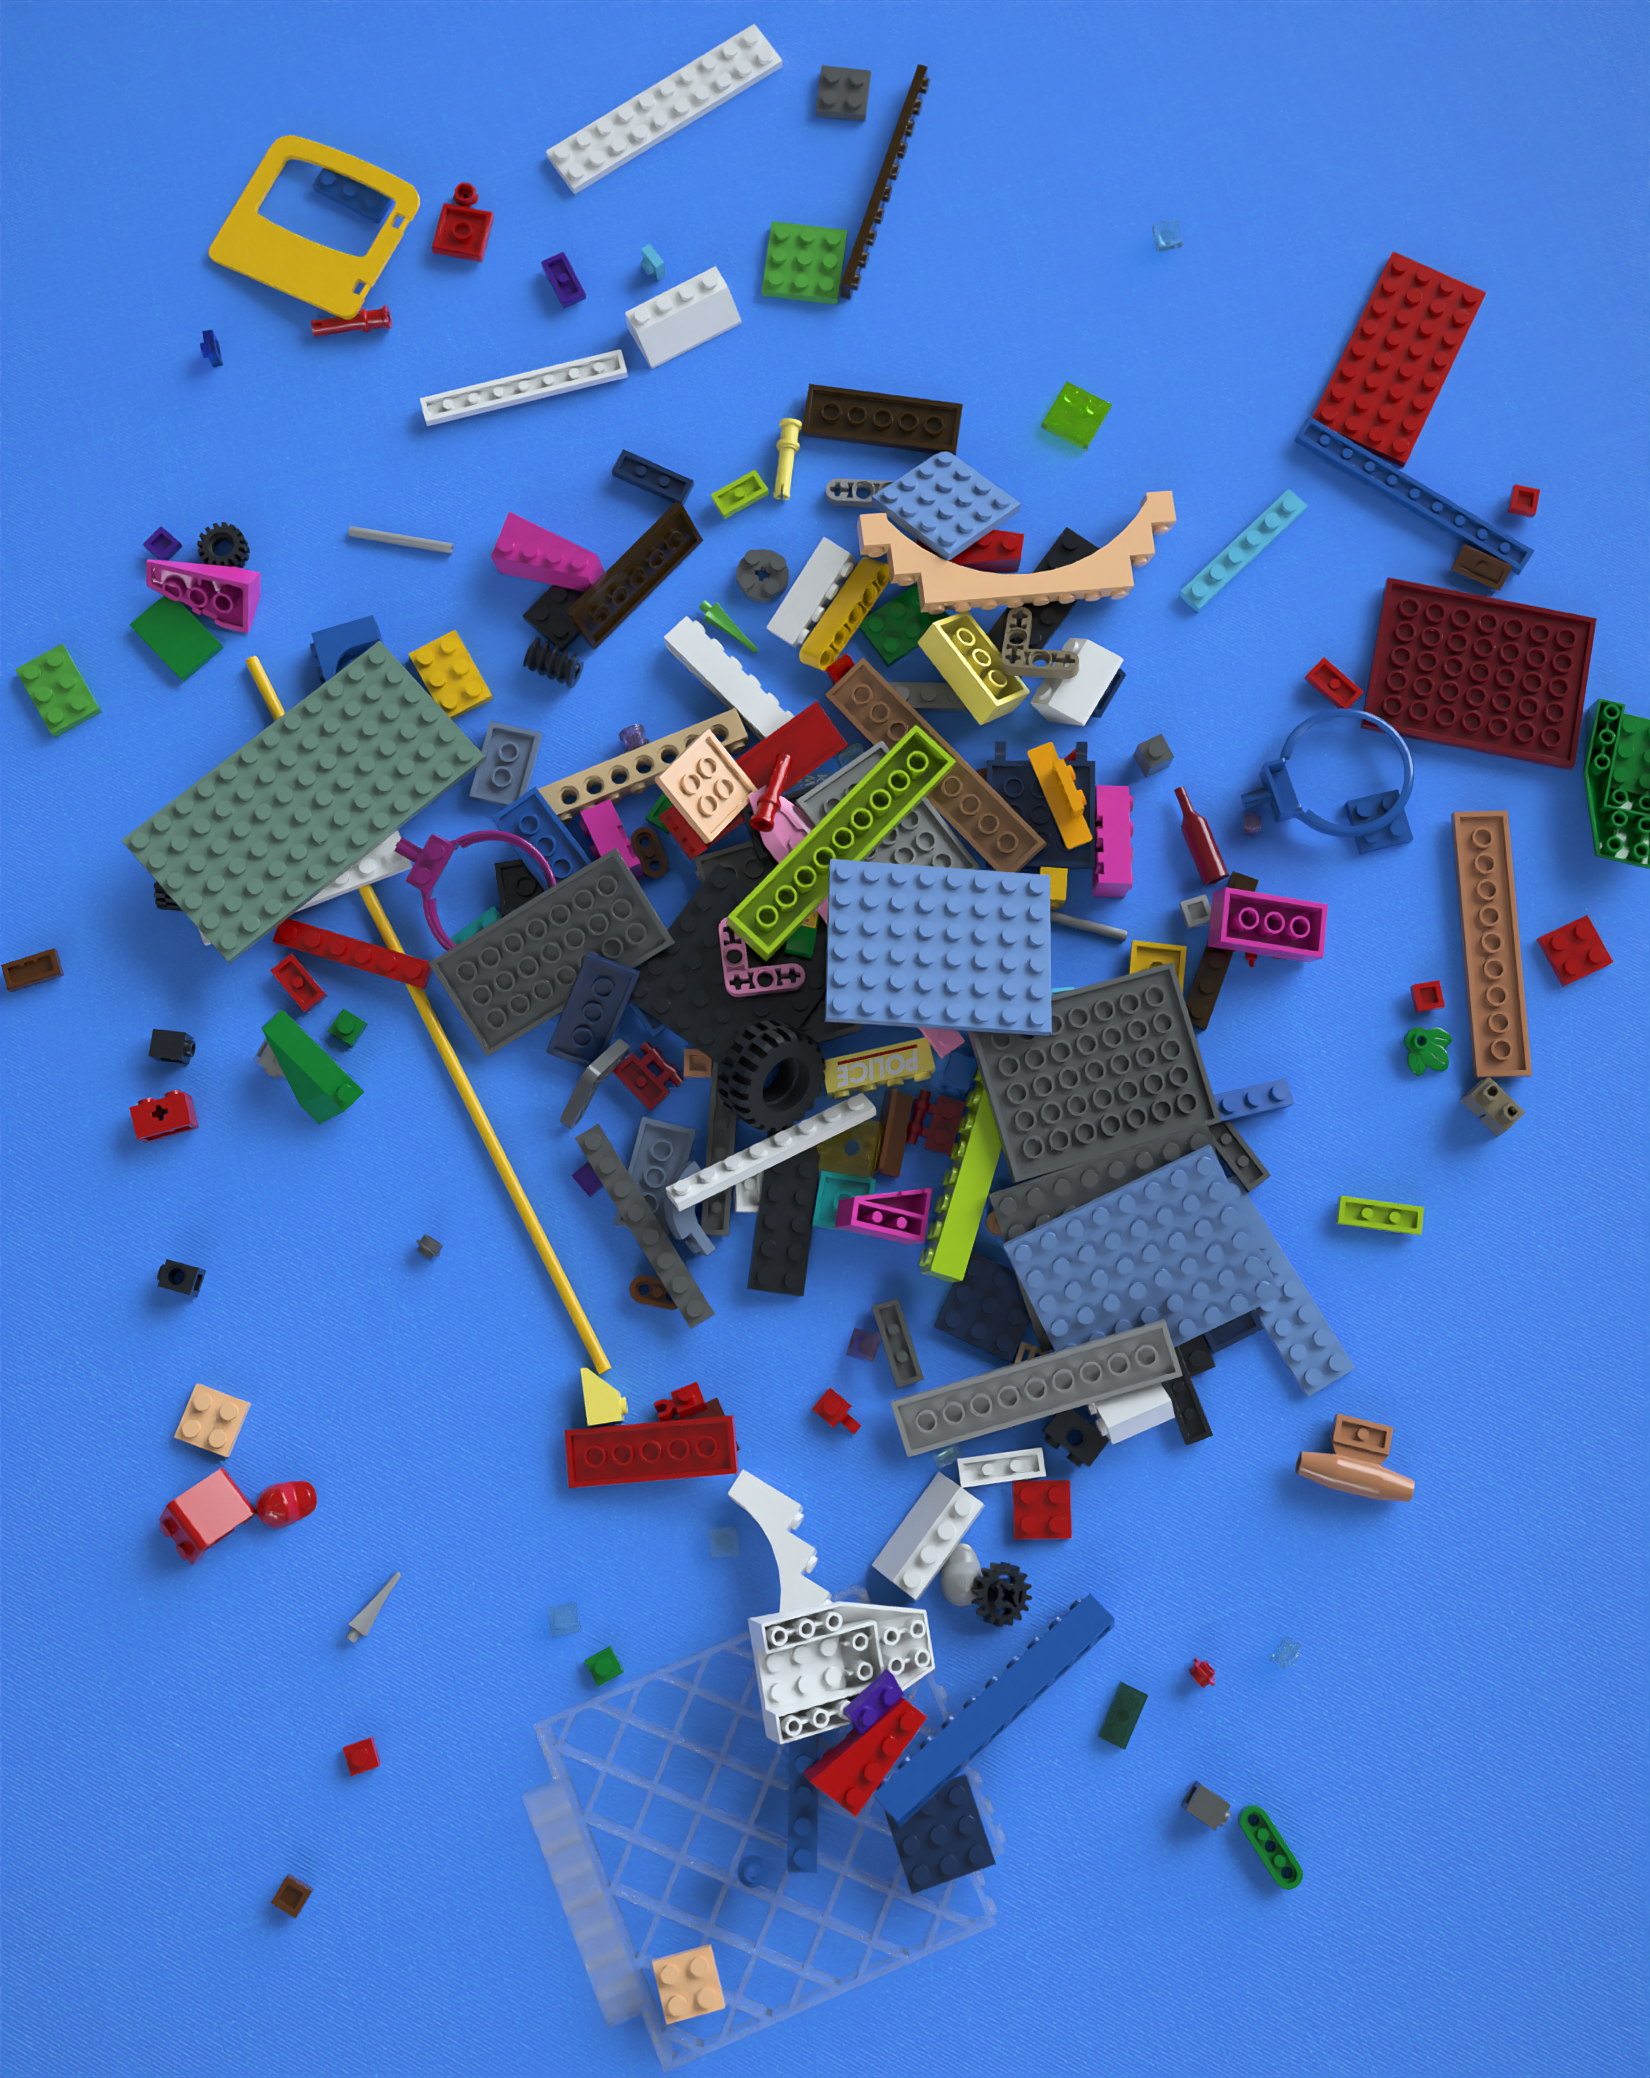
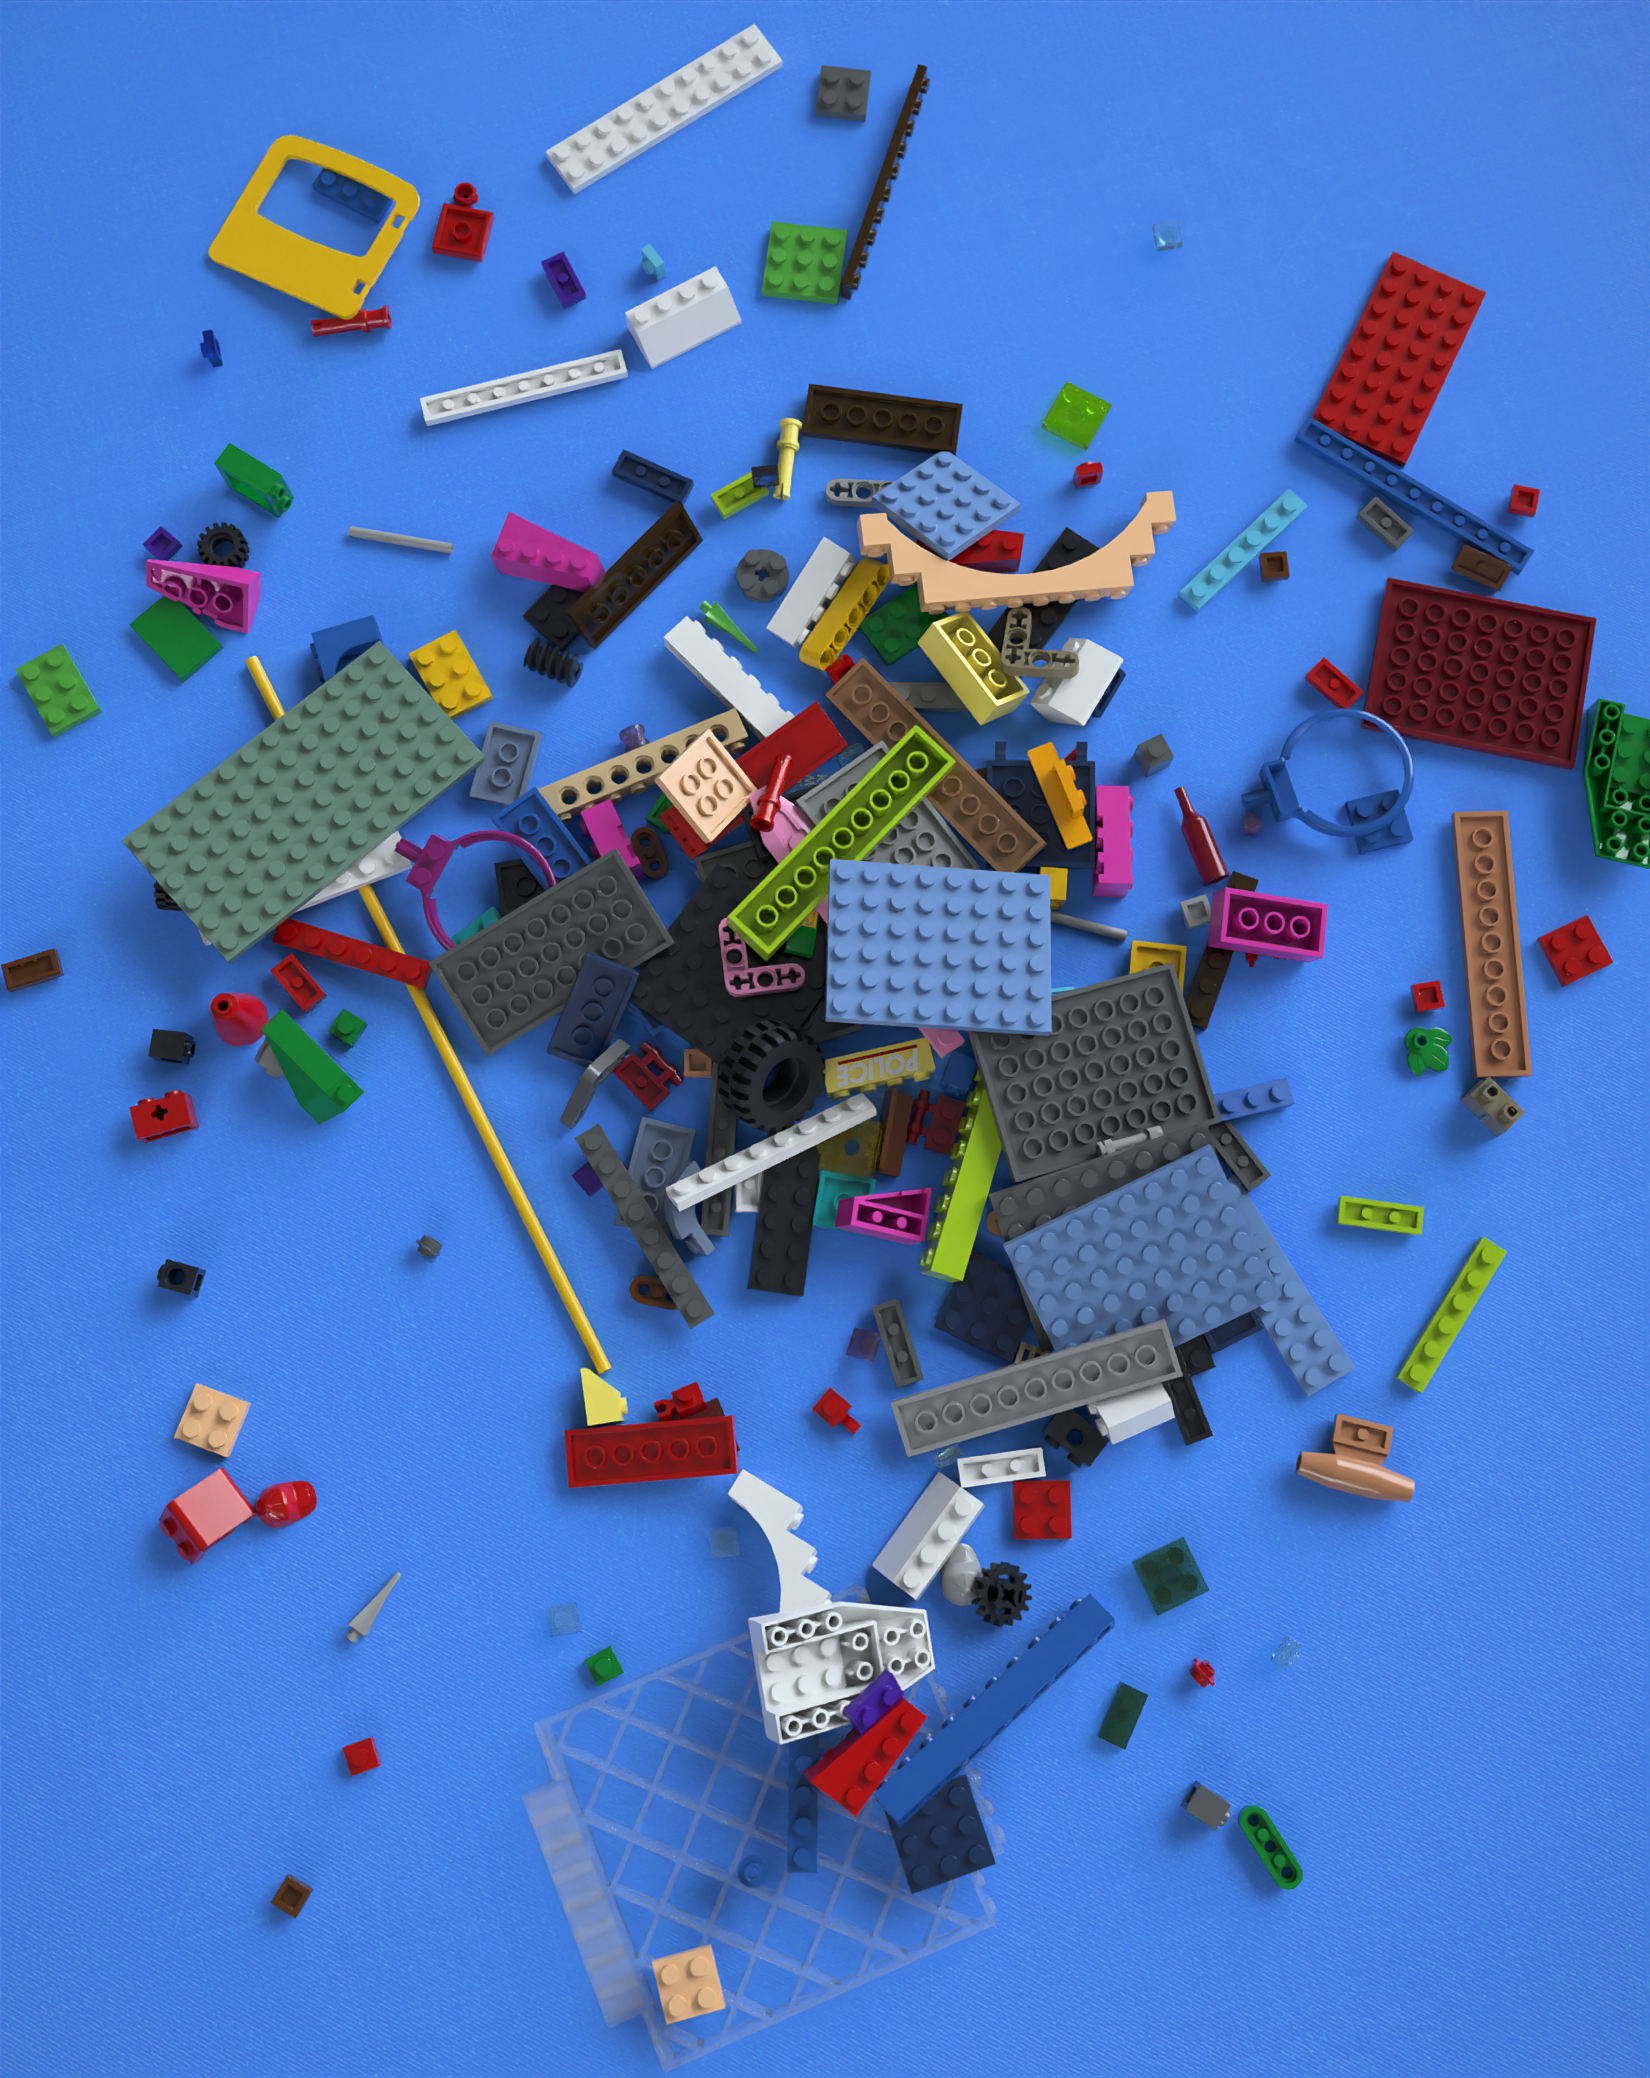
(238, 1018): none -> red cone
(254, 480): none -> green window
(765, 476): none -> black tile
(1087, 474): none -> red plate
(1108, 1146): none -> light grey bar
(1170, 1575): none -> plate
(1274, 566): none -> reddish brown plate
(1384, 524): none -> dark grey plate
(1451, 1314): none -> lime plate

